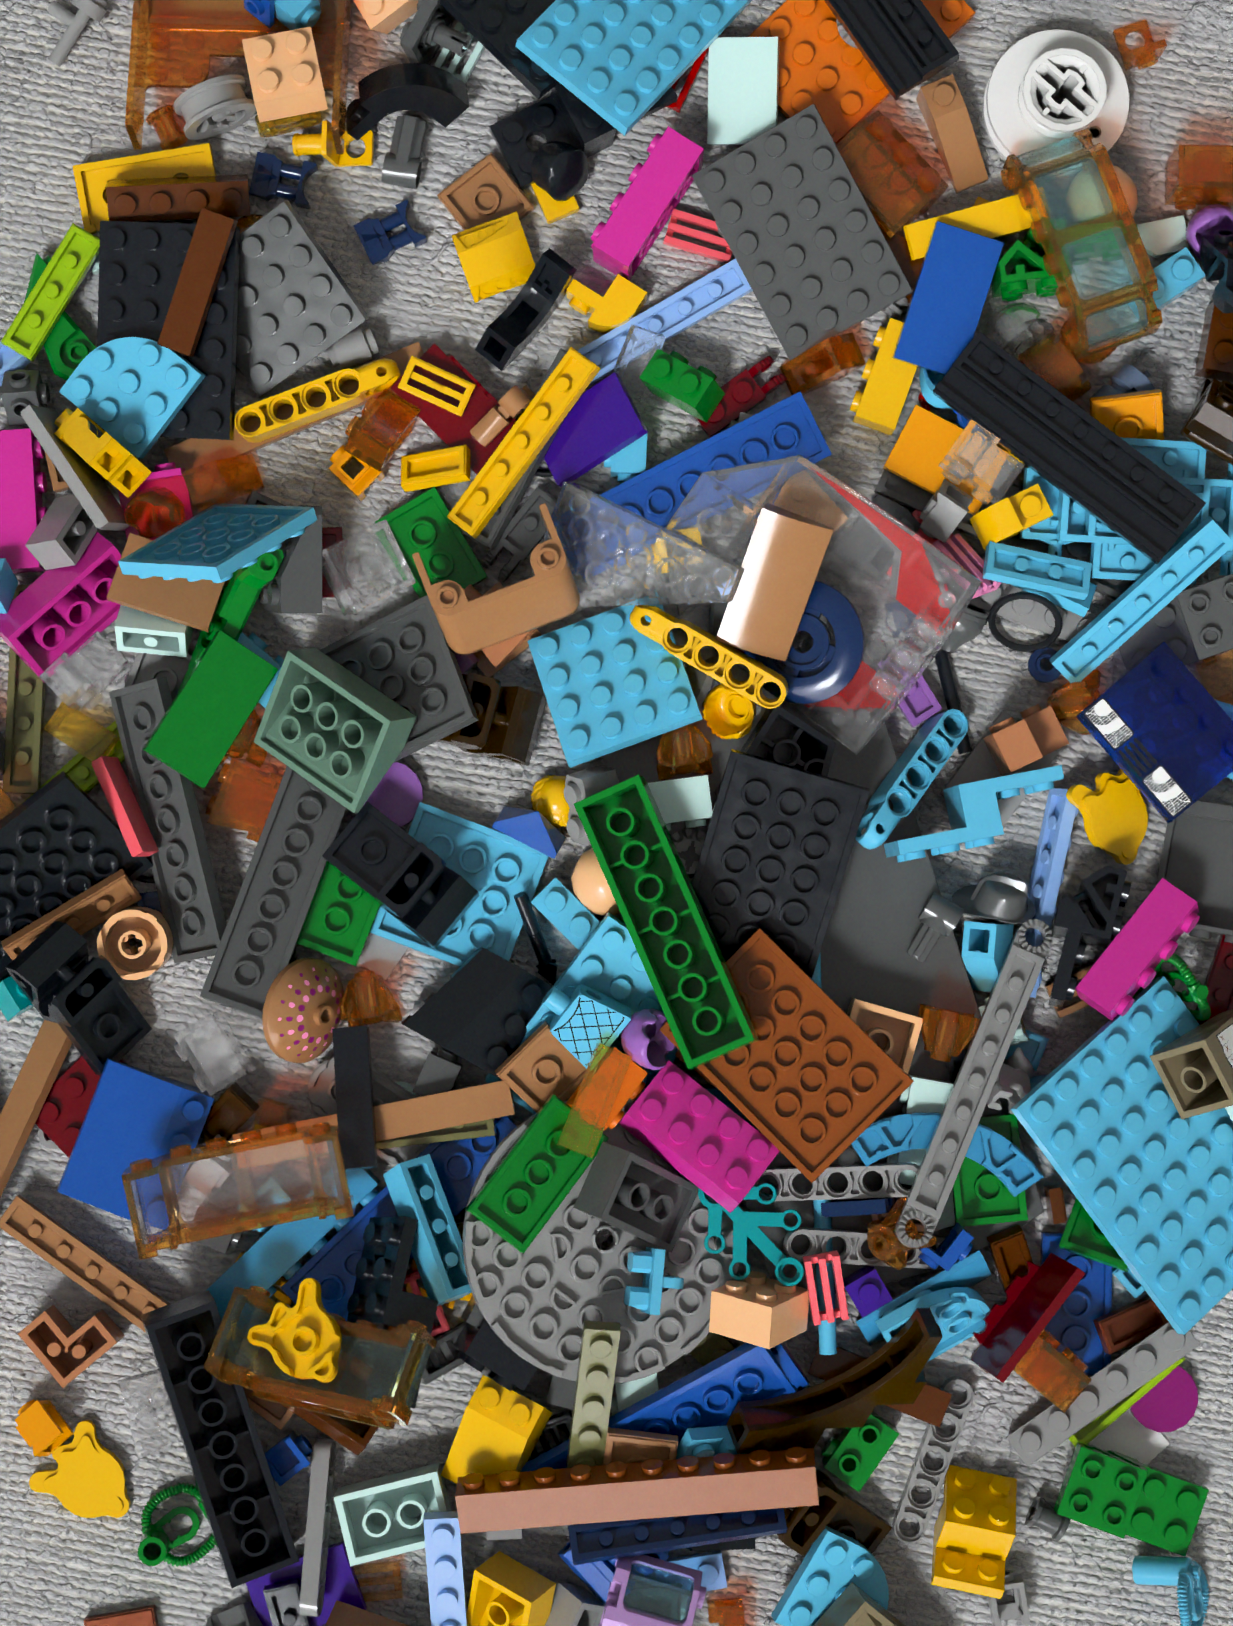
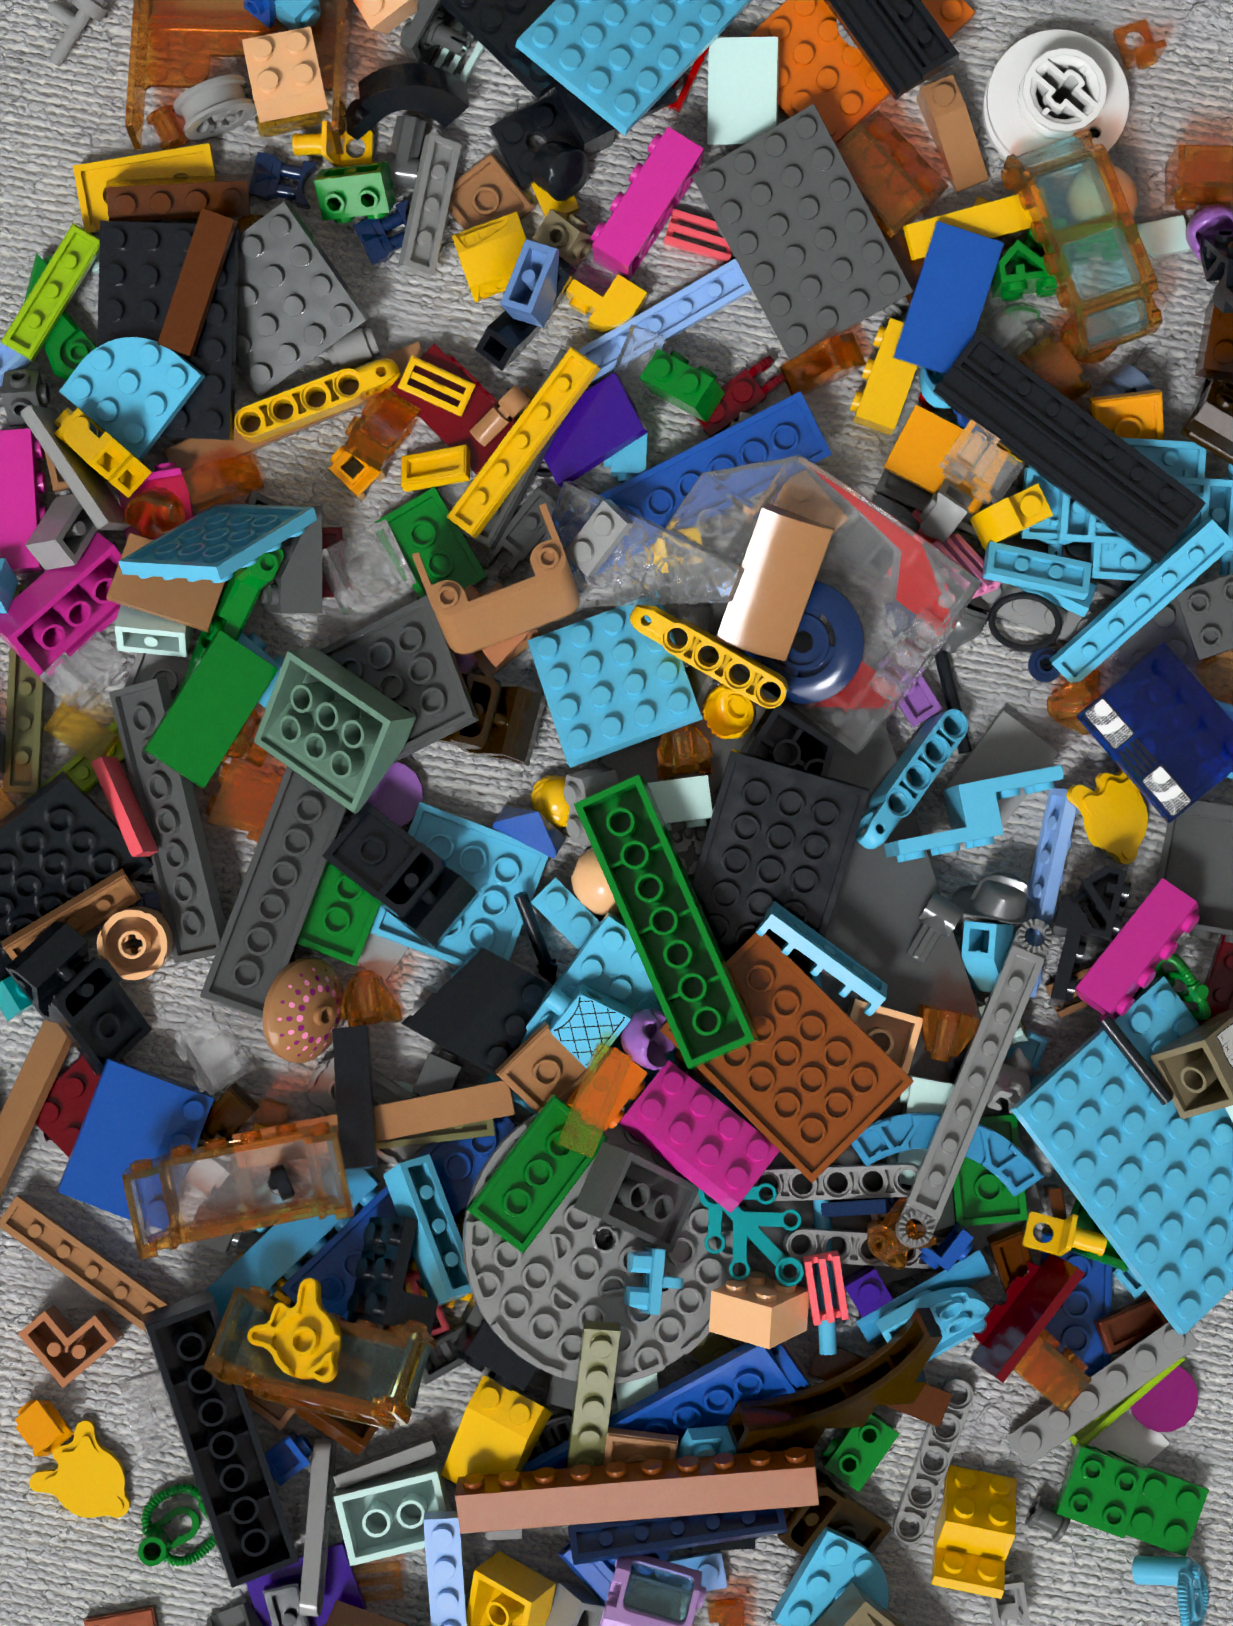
(280, 1183): none -> black tile
(355, 191): none -> green brick
(386, 1461): none -> light grey tile
(429, 205): none -> light grey plate
(532, 284): none -> medium blue slope
(565, 234): none -> dark tan brick
(598, 537): none -> light grey plate
(825, 956): none -> medium azure hinge
(1025, 741): nougat brick -> none
(1065, 1236): none -> yellow bracket
(1135, 1059): none -> black bar
(1176, 277): medium azure brick -> none

